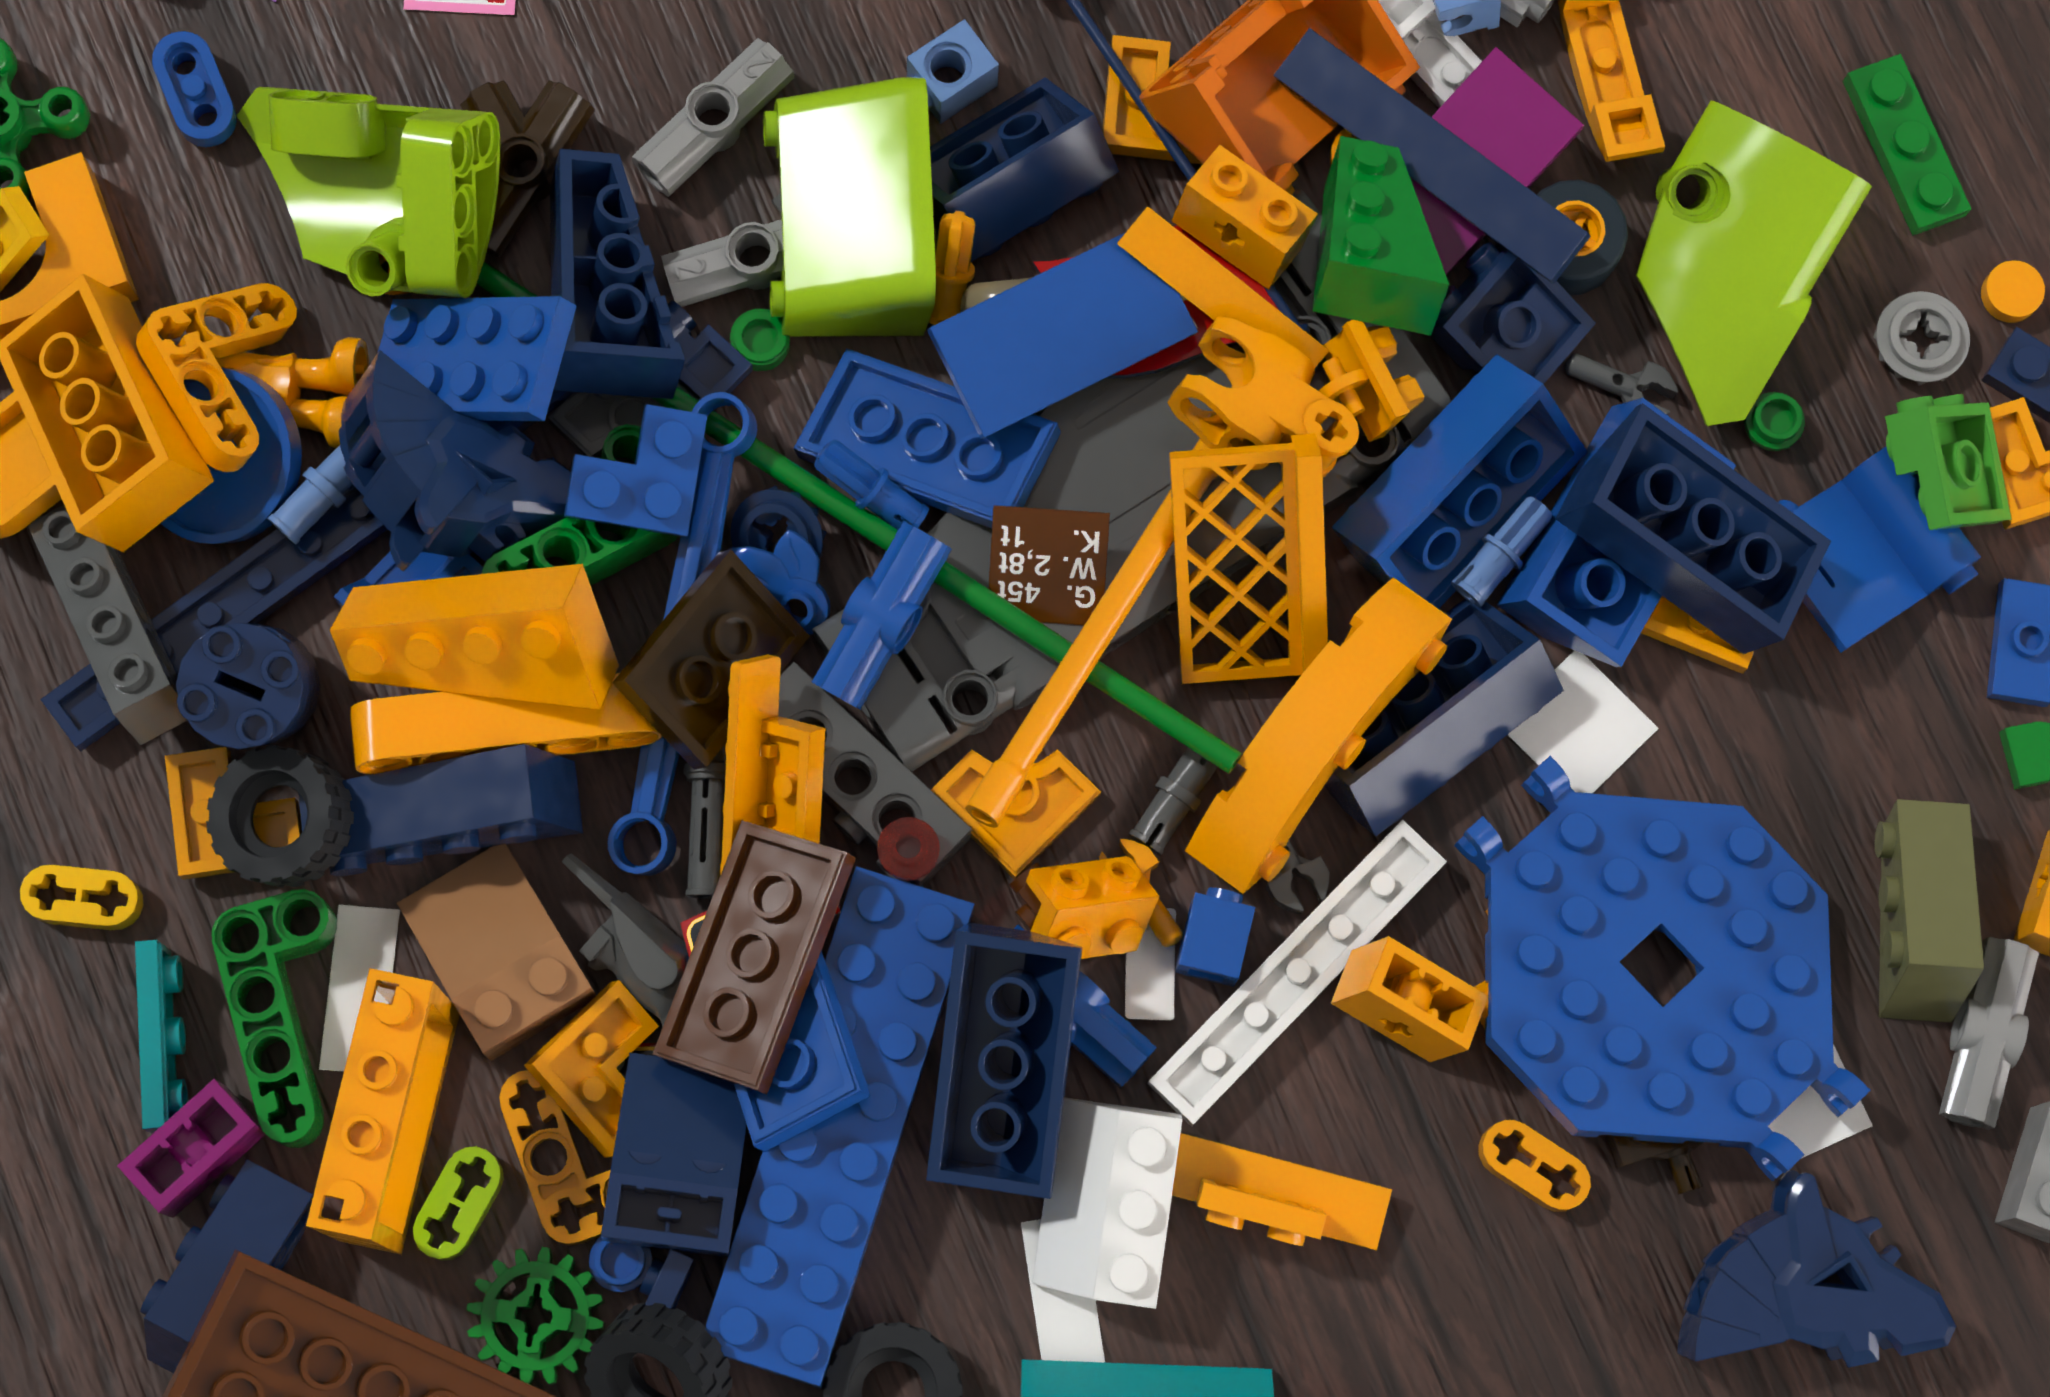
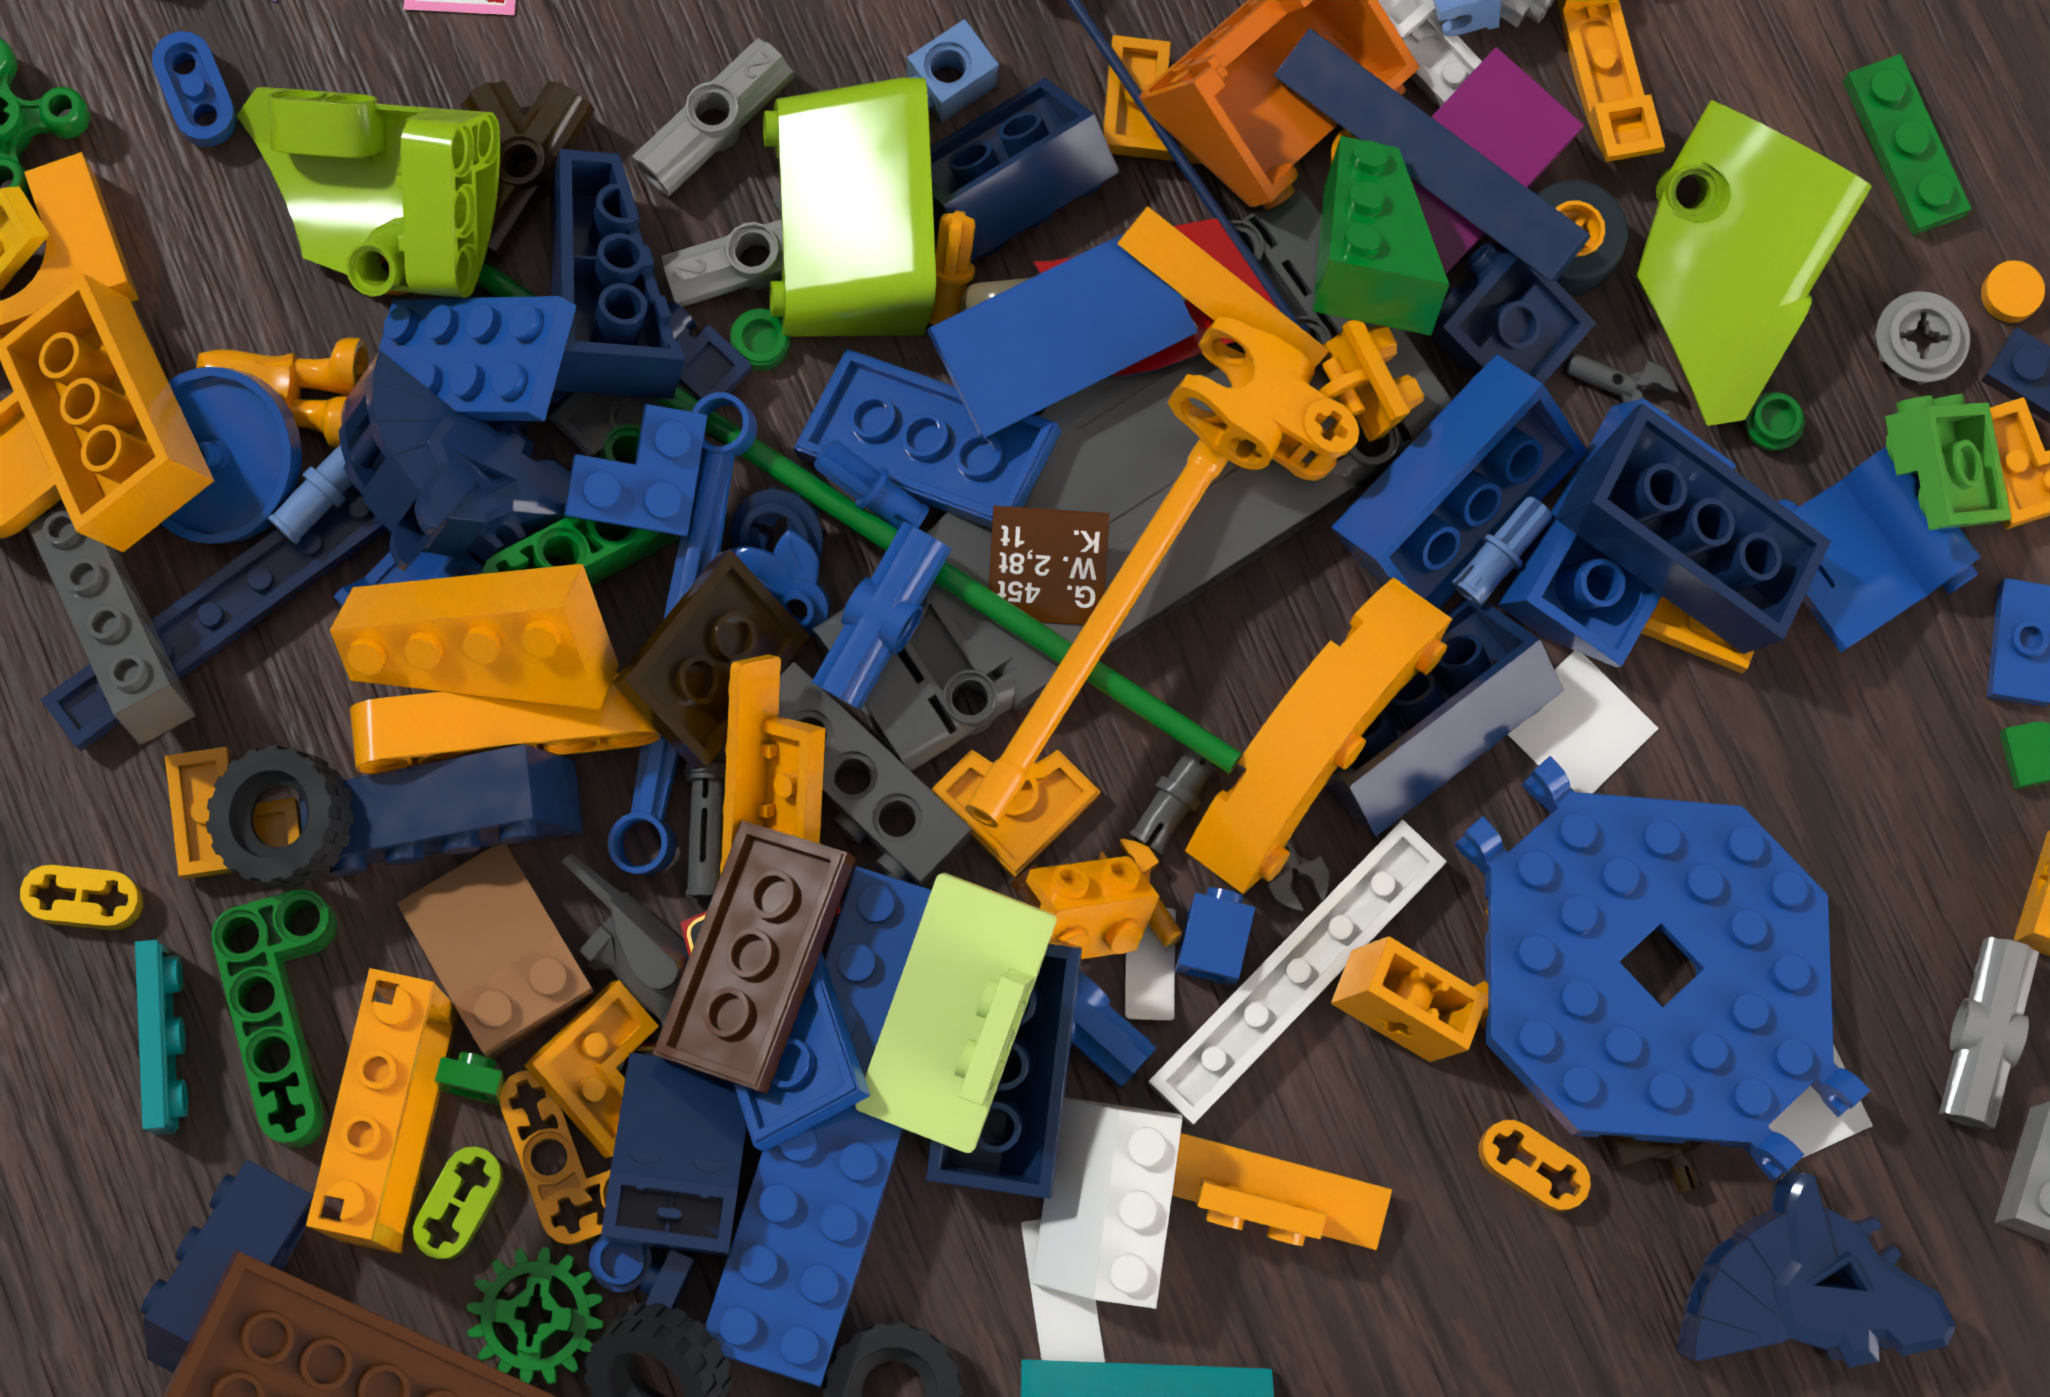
(192, 1149): magenta brick -> none
(196, 360): light orange beam -> none
(214, 690): dark blue cylinder -> none
(362, 941): white sticker -> none
(470, 1078): none -> green plate
(903, 867): clear red plate -> none
(956, 1012): none -> yellowish green bracket
(1244, 217): light orange brick -> none
(1301, 544): light orange fence -> none
(1927, 911): olive wedge -> none

